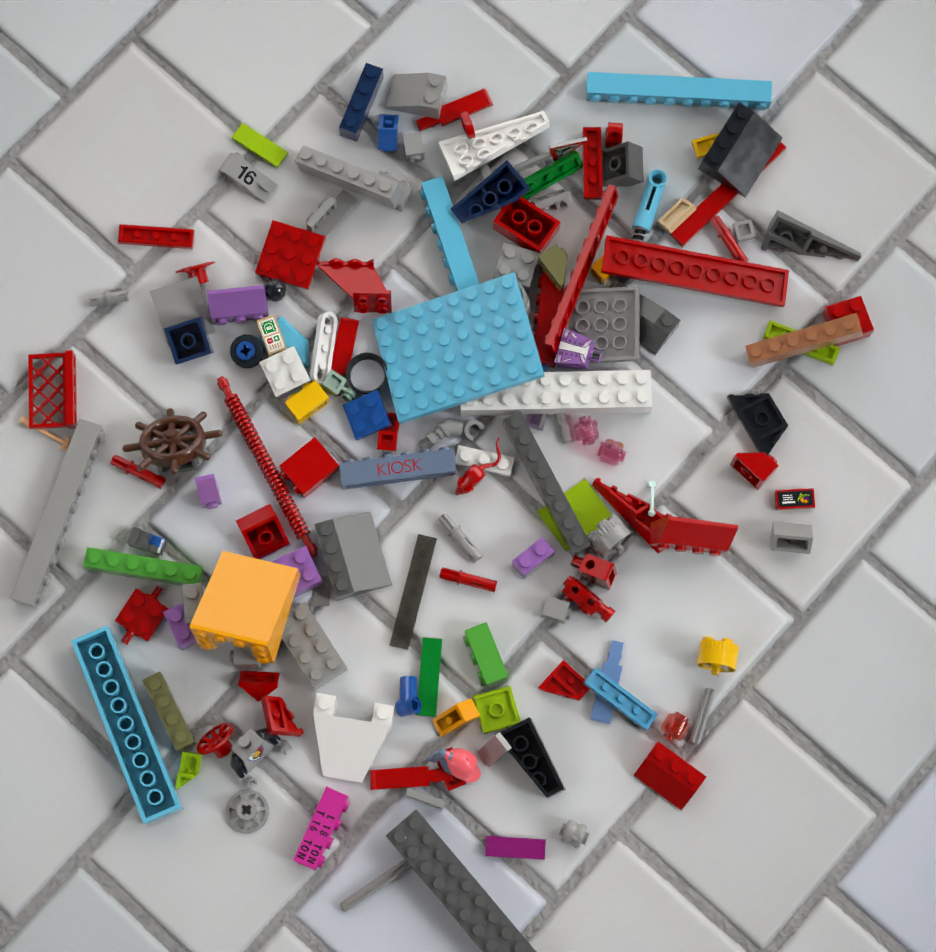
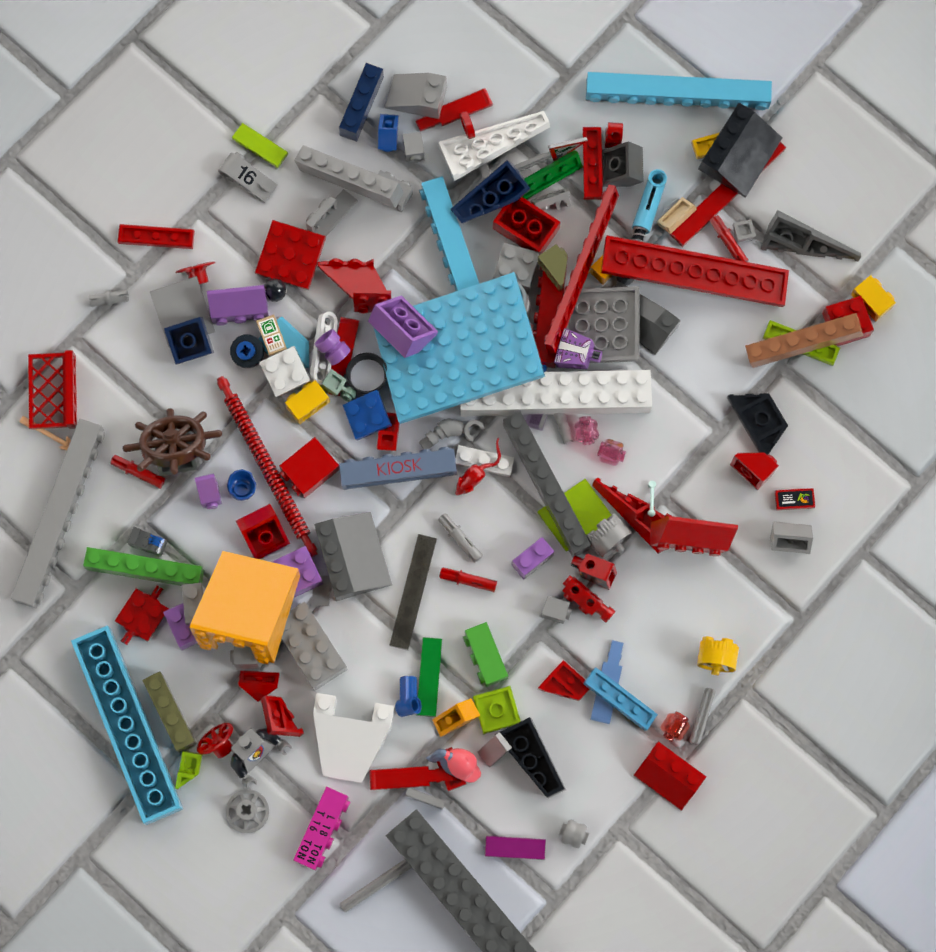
(241, 485): none -> blue hair
(334, 349): none -> medium lavender wheel
(402, 326): none -> medium lavender slope
(875, 298): none -> yellow brick

